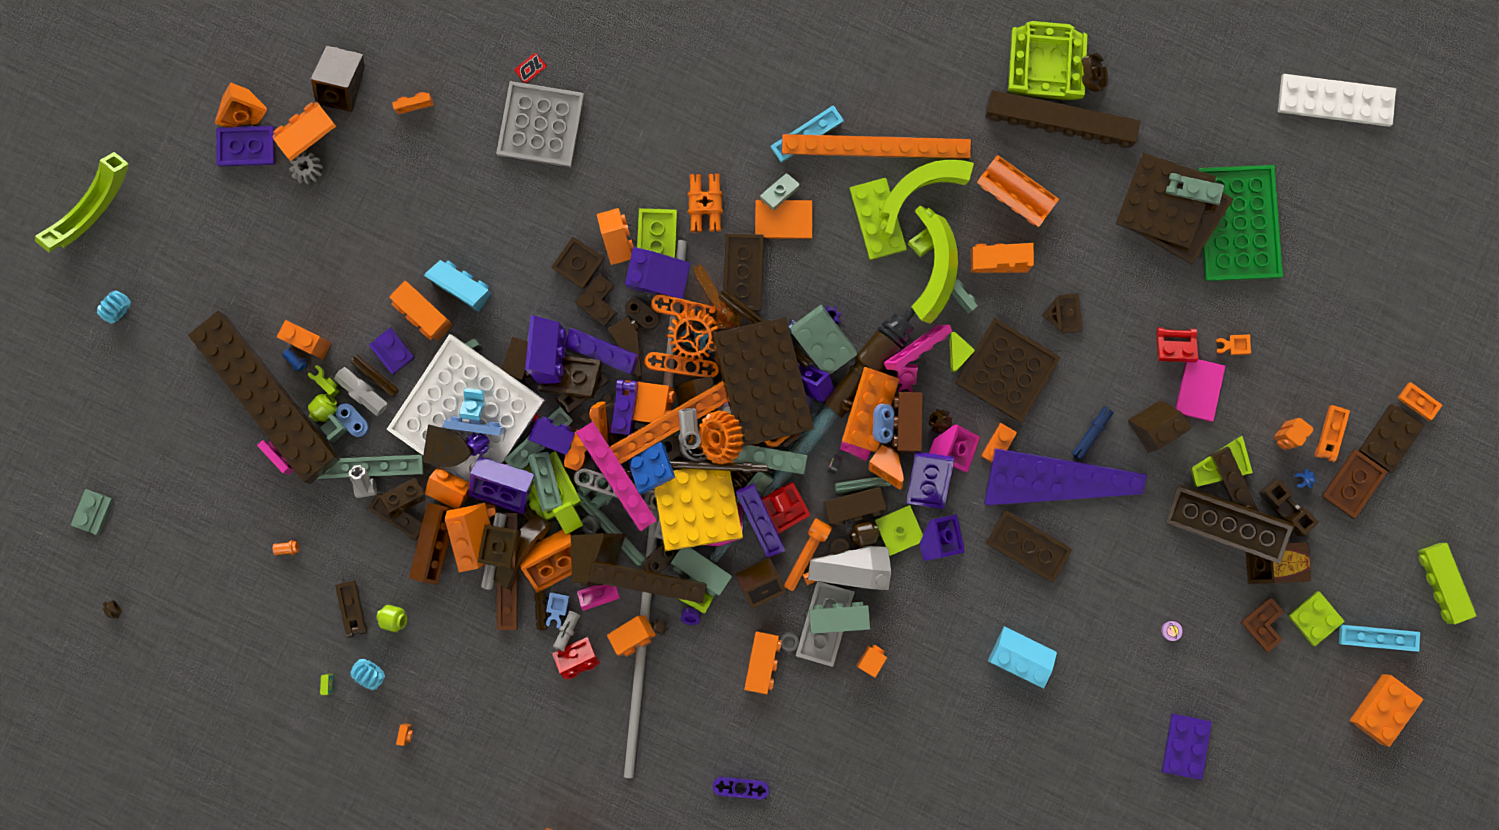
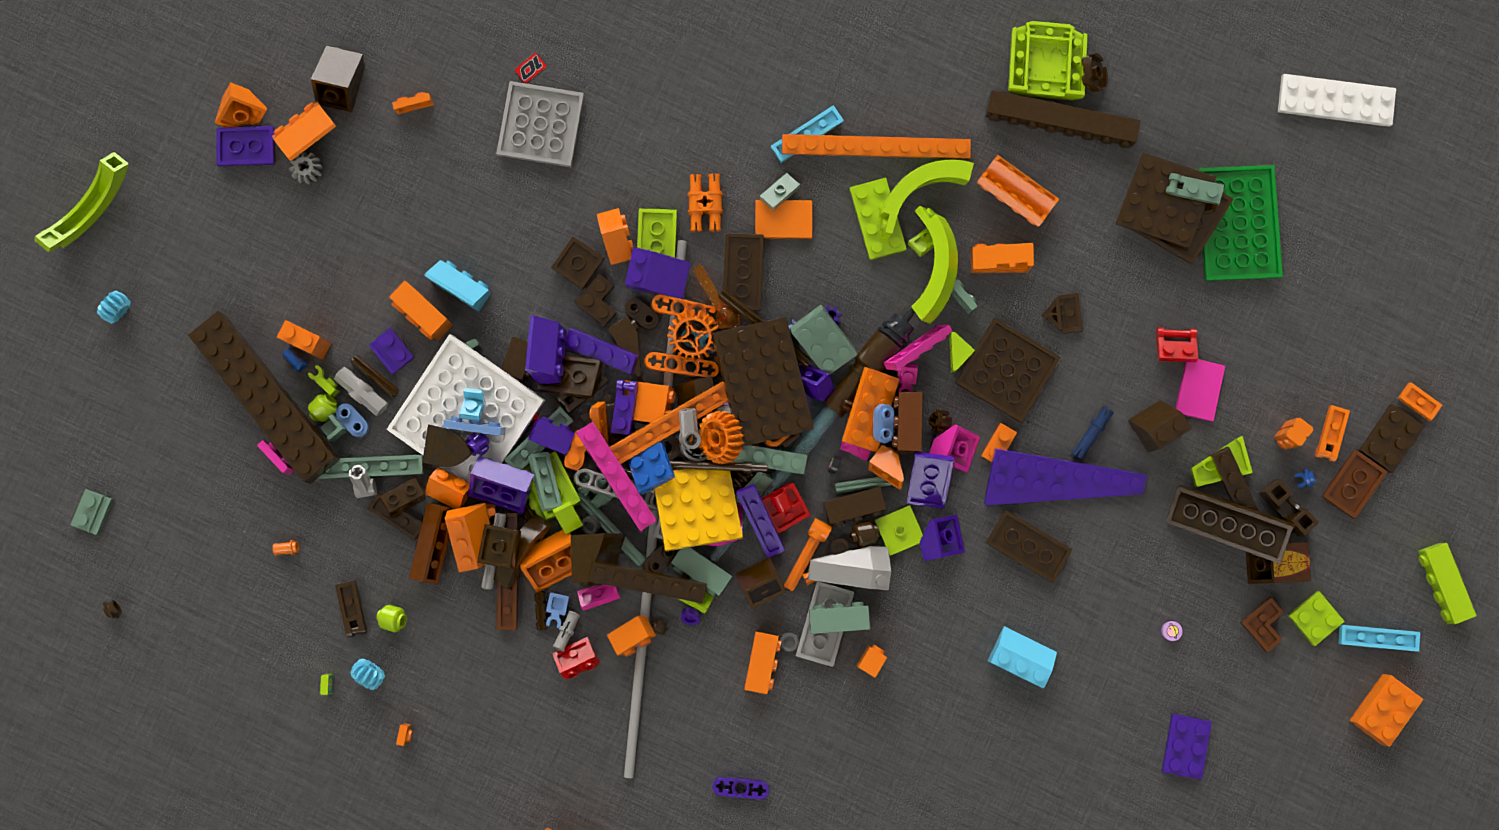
(1237, 345): orange plate -> none

